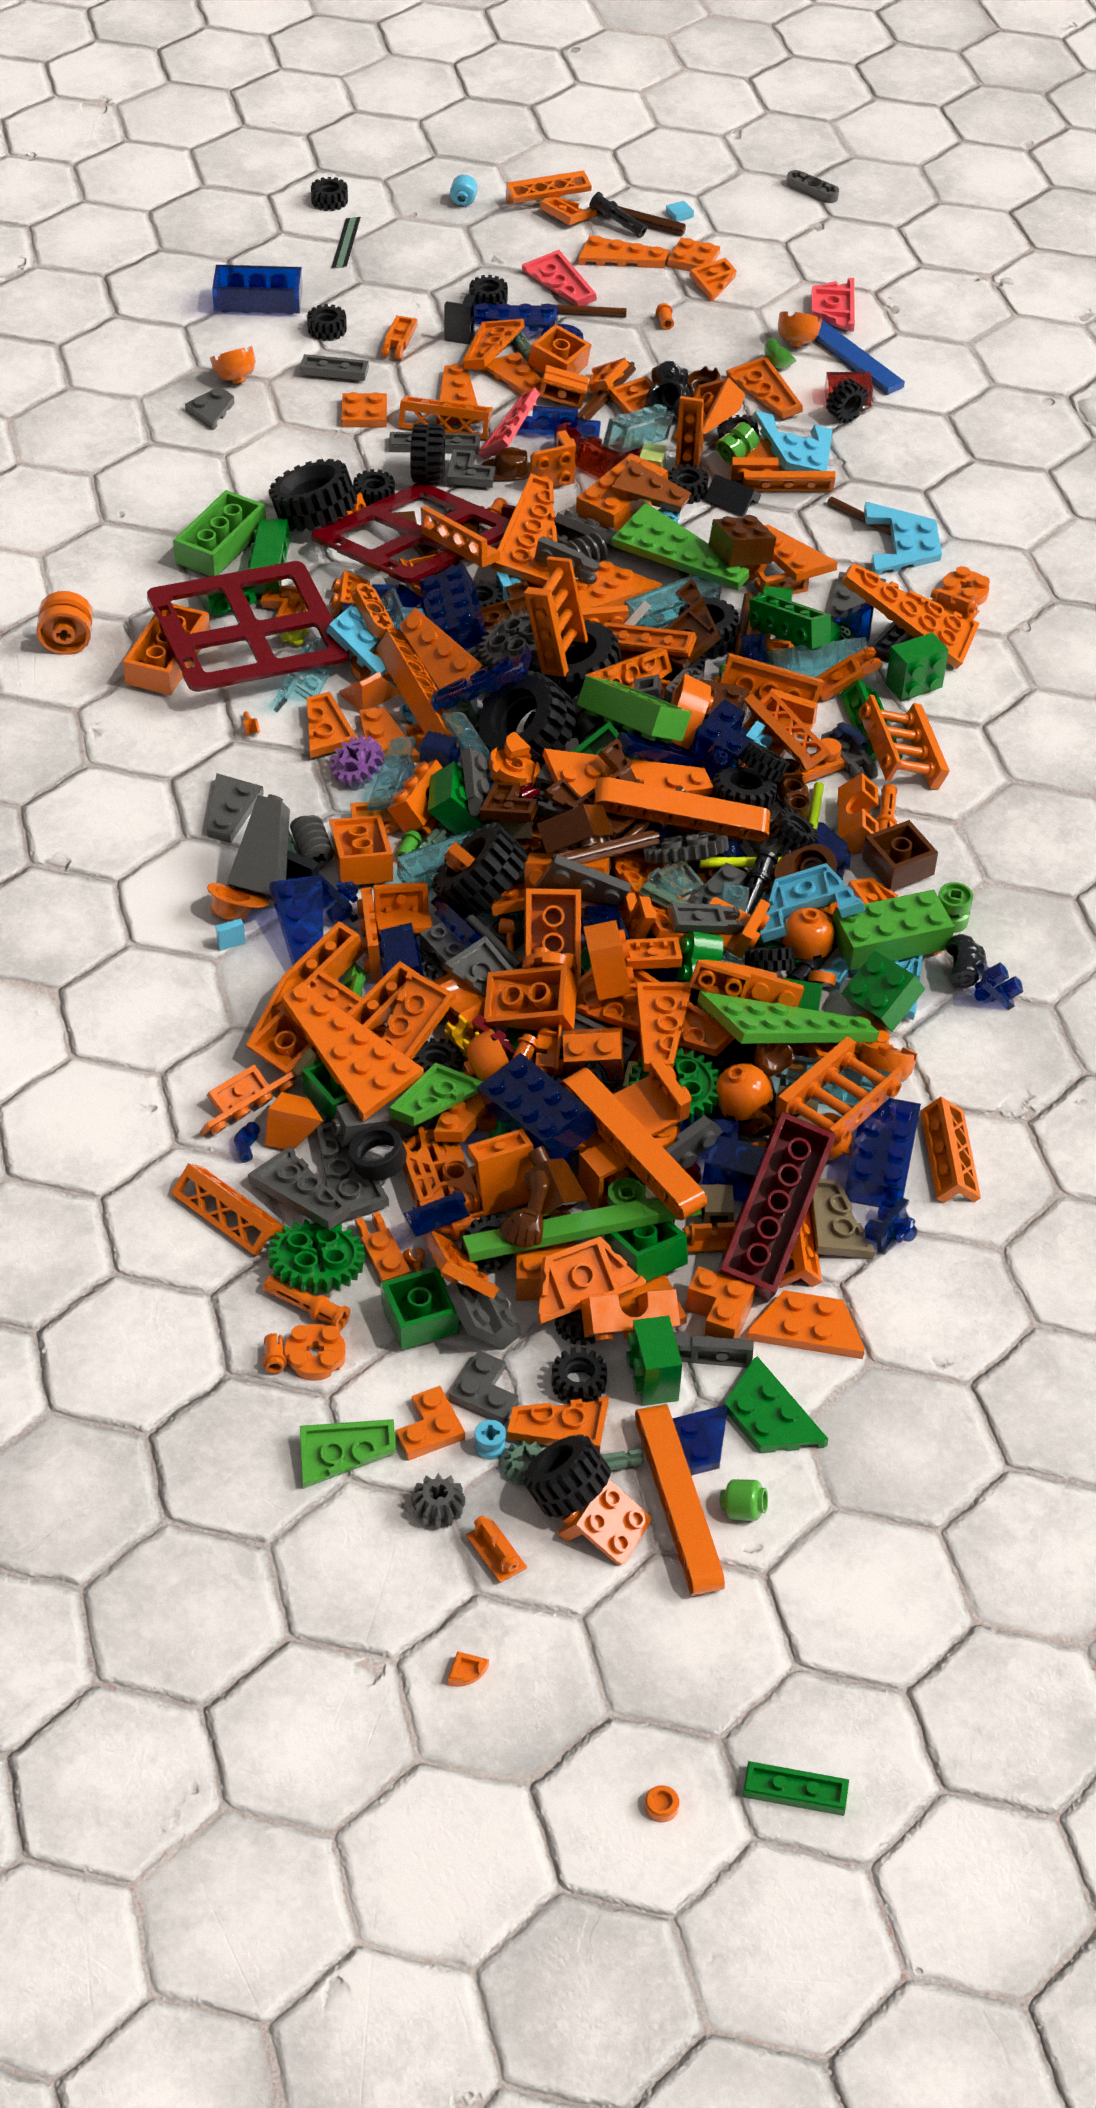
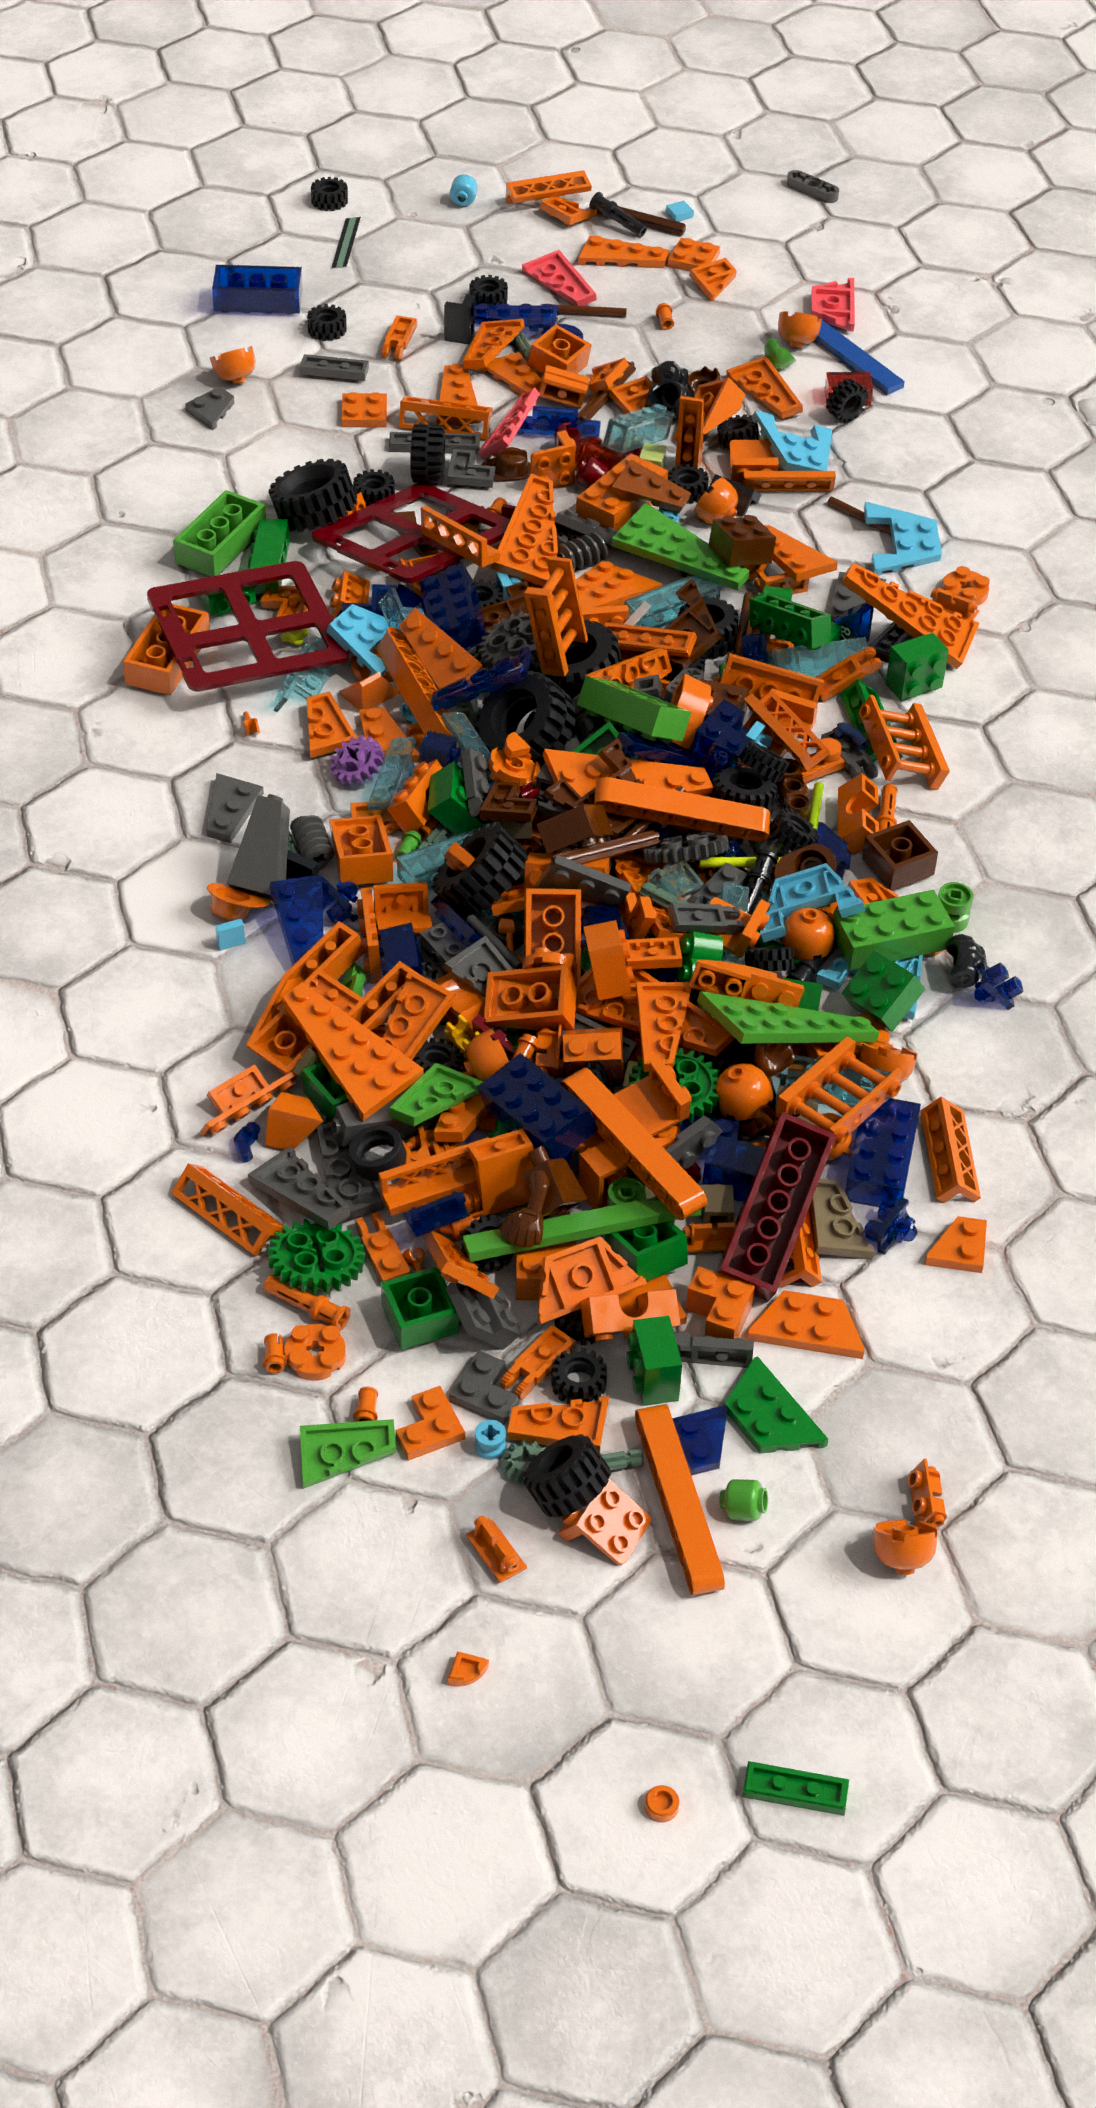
(64, 622): orange wheel -> none
(366, 1405): none -> orange pin
(372, 609): orange beam -> none
(432, 1185): none -> orange fence
(438, 1500): dark grey gear -> none
(537, 1360): none -> orange hinge
(582, 565): dark grey hinge -> none
(589, 471): none -> dark red head
(718, 502): none -> orange cylinder
(738, 442): bright green wheel -> none
(826, 978): orange tile -> none
(904, 1545): none -> orange cylinder
(924, 1484): none -> orange hinge
(960, 1246): none -> orange wing

